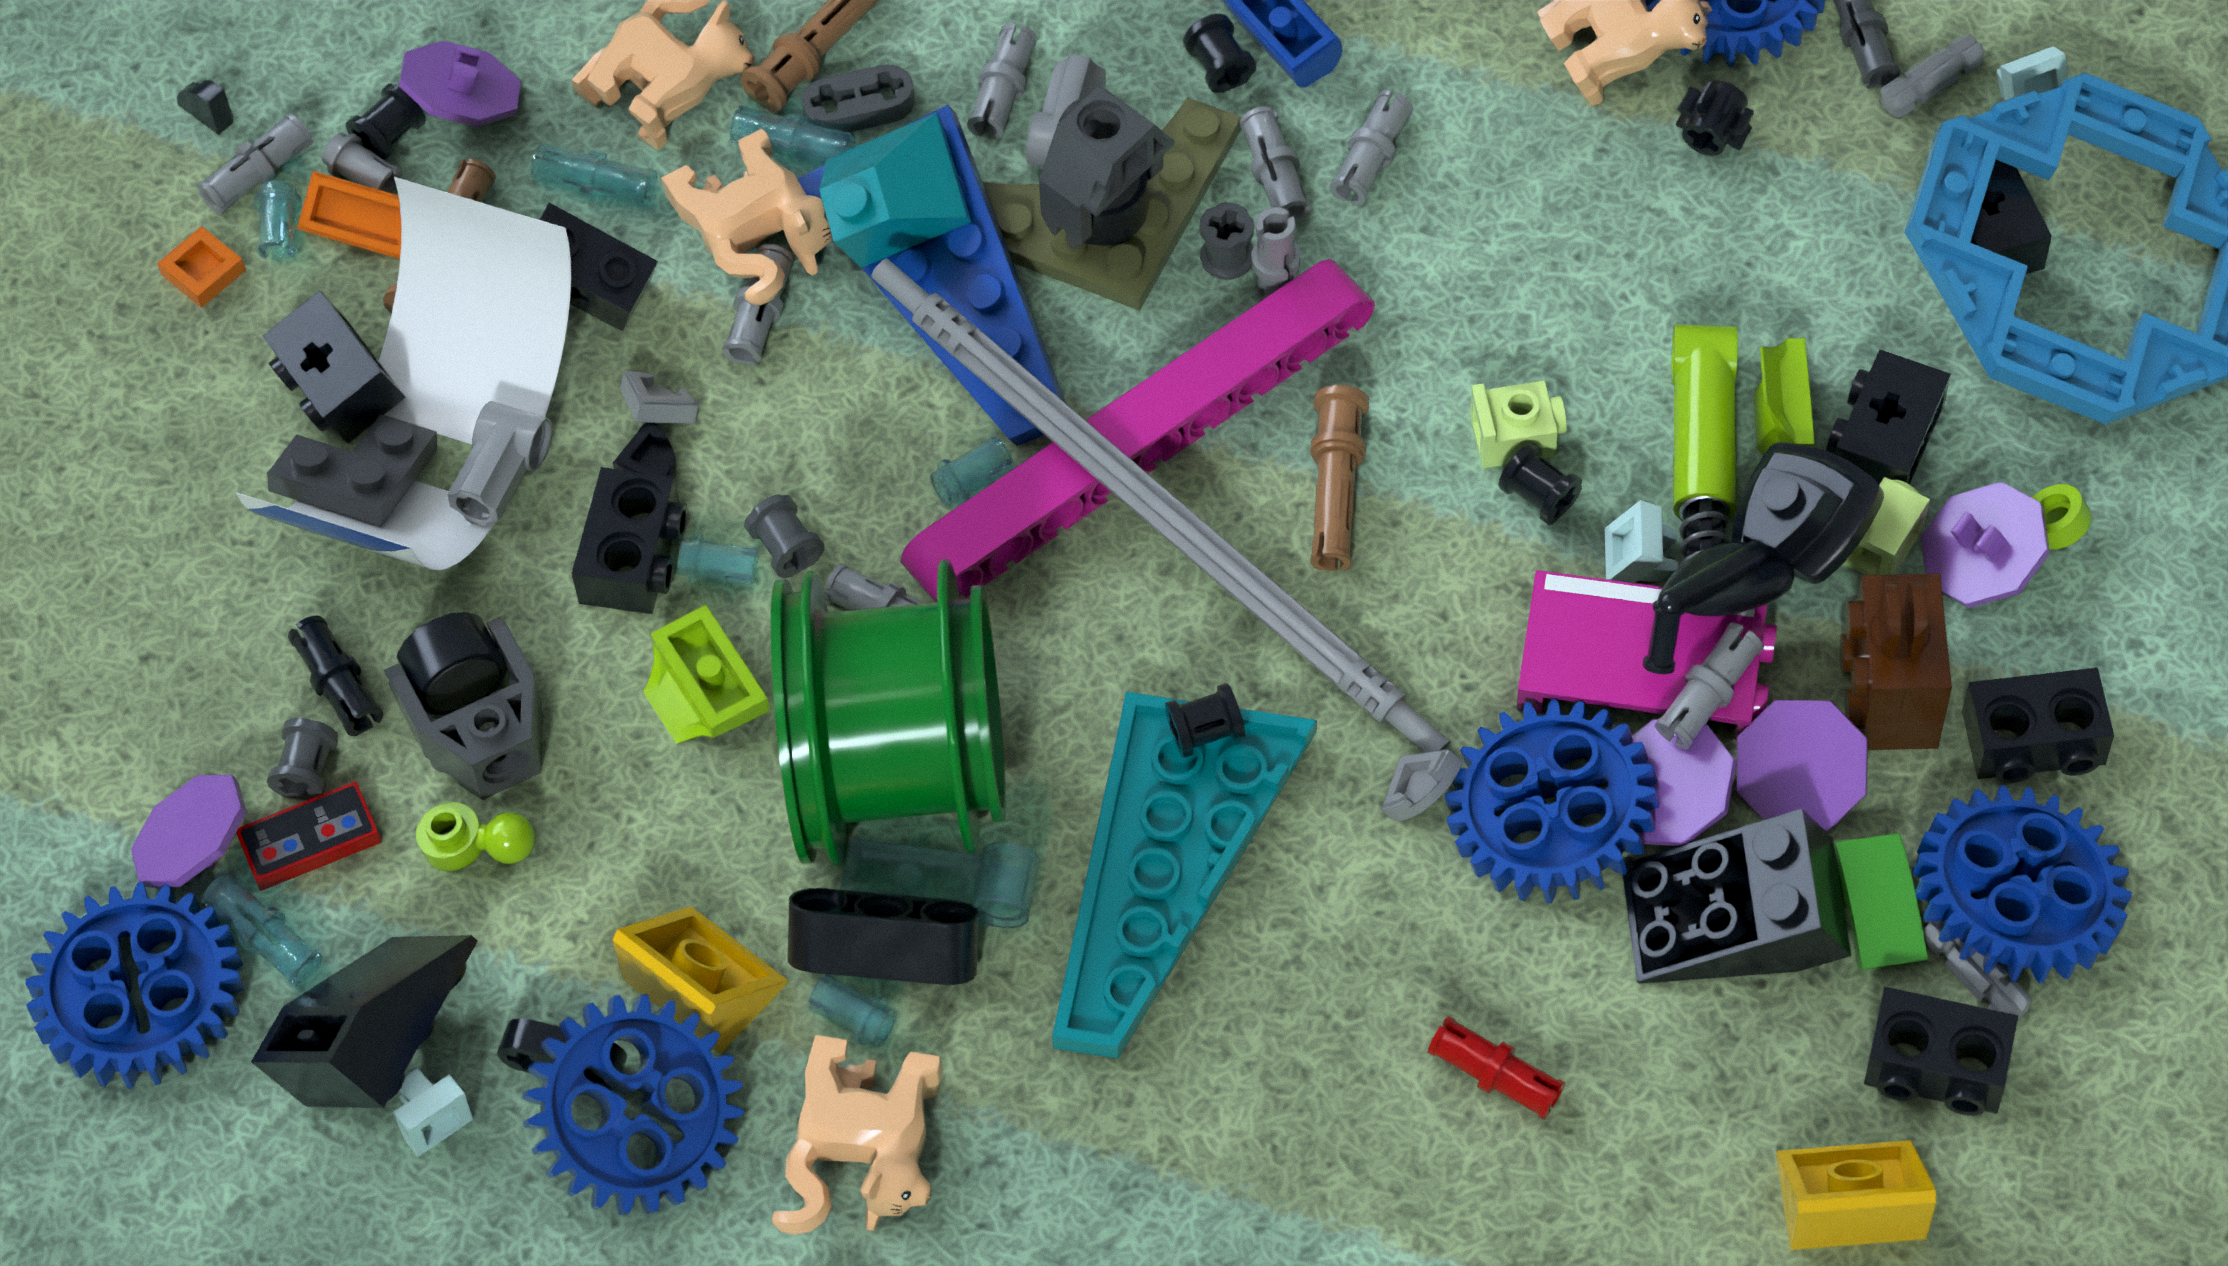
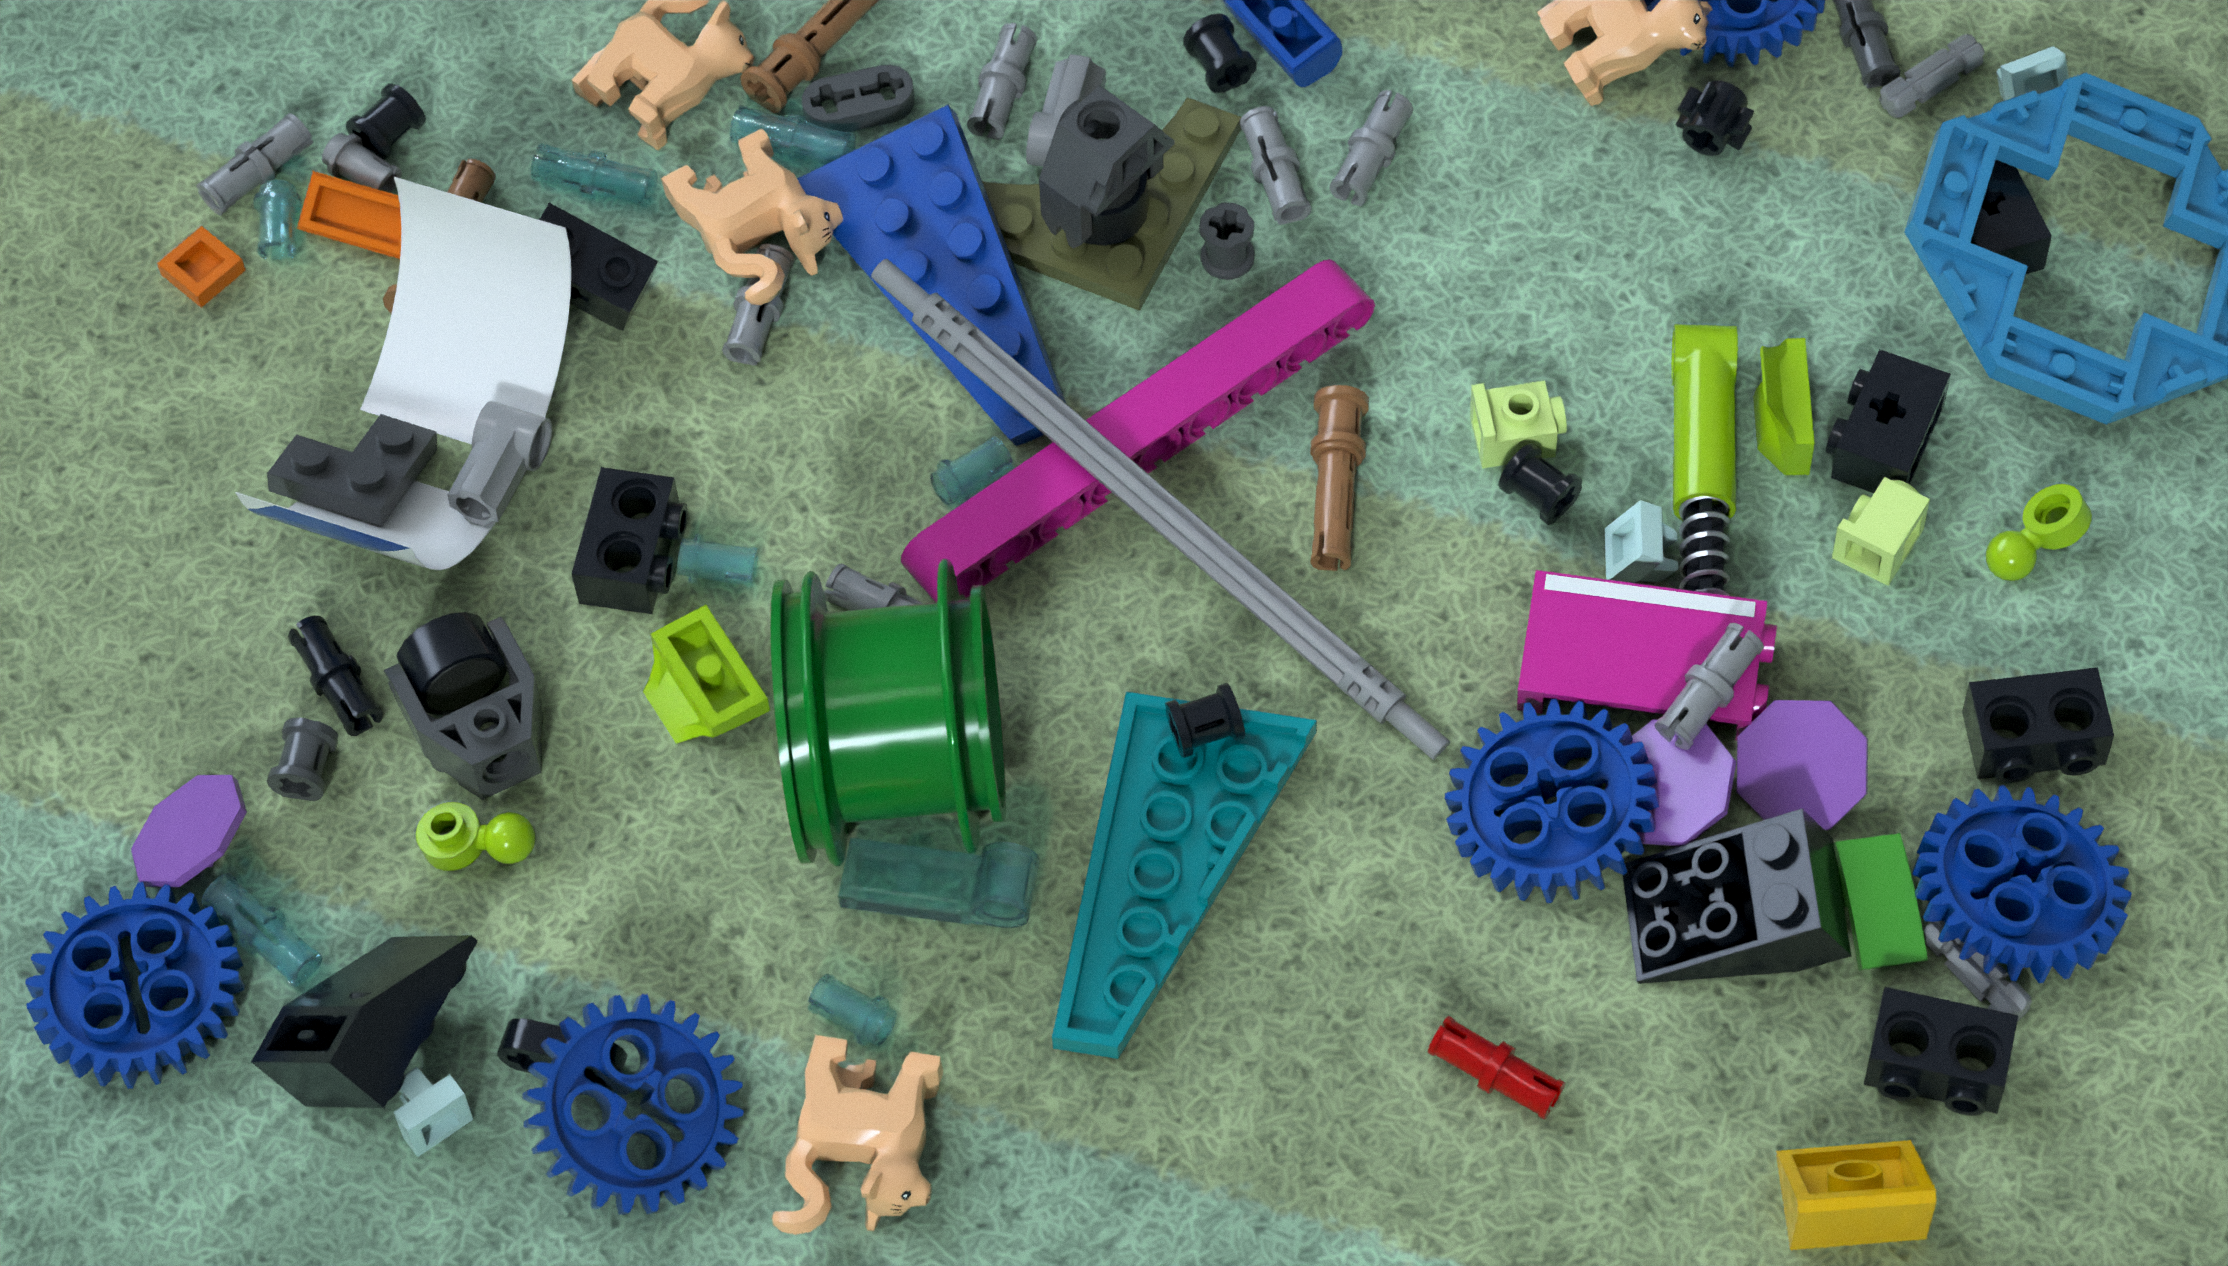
(207, 104): black tile -> none
(308, 836): tile -> none
(332, 367): brick -> none
(459, 83): medium lavender piece -> none
(648, 453): black tile -> none
(654, 403): light grey tile -> none
(700, 969): yellow slope -> none
(784, 535): dark grey bush -> none
(883, 936): black beam -> none
(893, 192): teal slope -> none
(1275, 254): light grey pin -> none
(1419, 783): light grey tile -> none
(1794, 520): black piece -> none
(1897, 661): reddish brown brick -> none
(1986, 544): piece -> none

